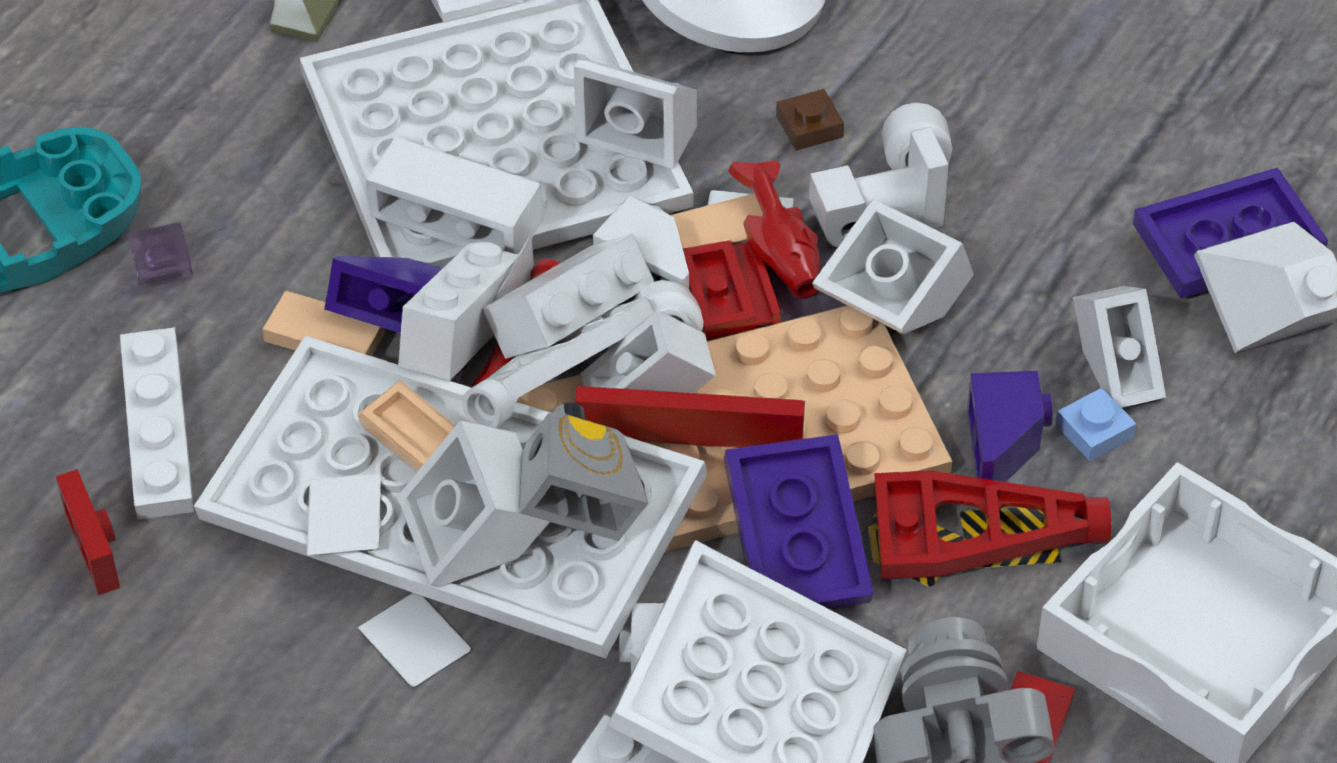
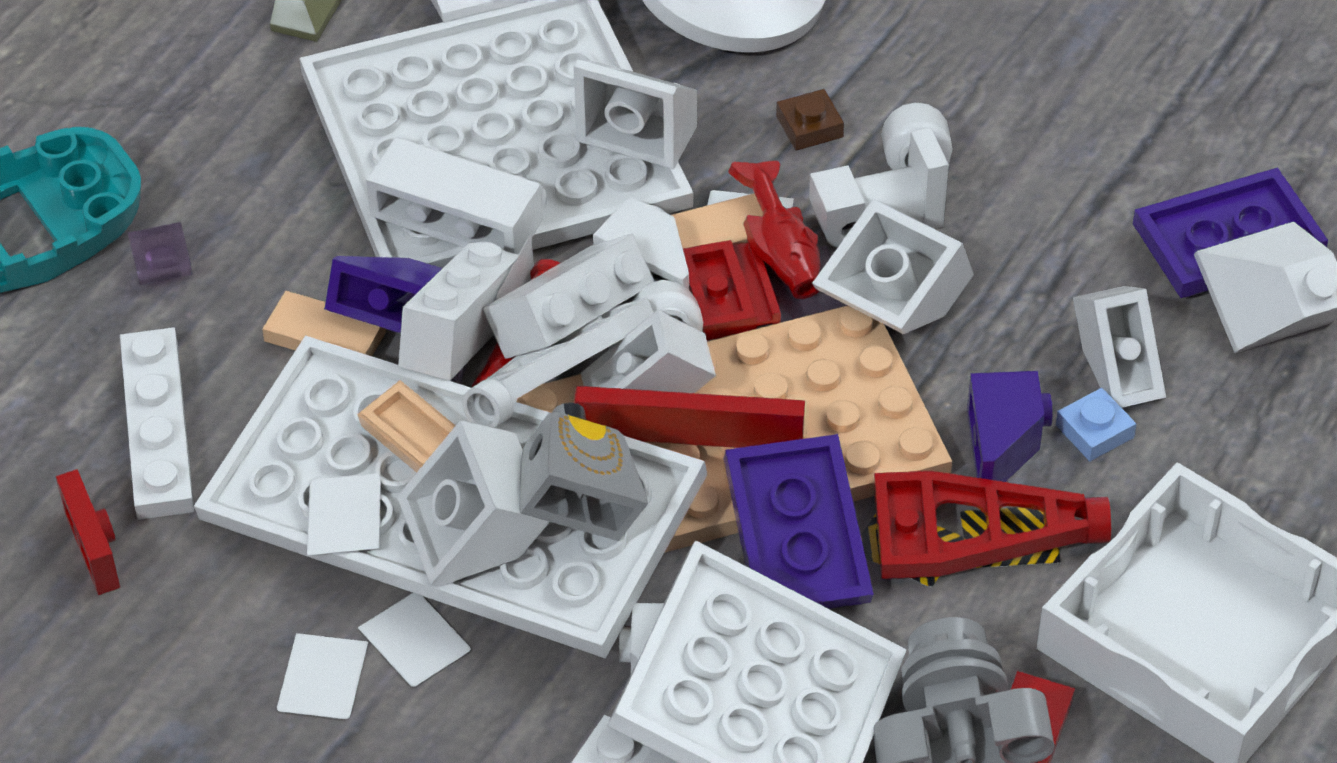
(322, 676): none -> white sticker

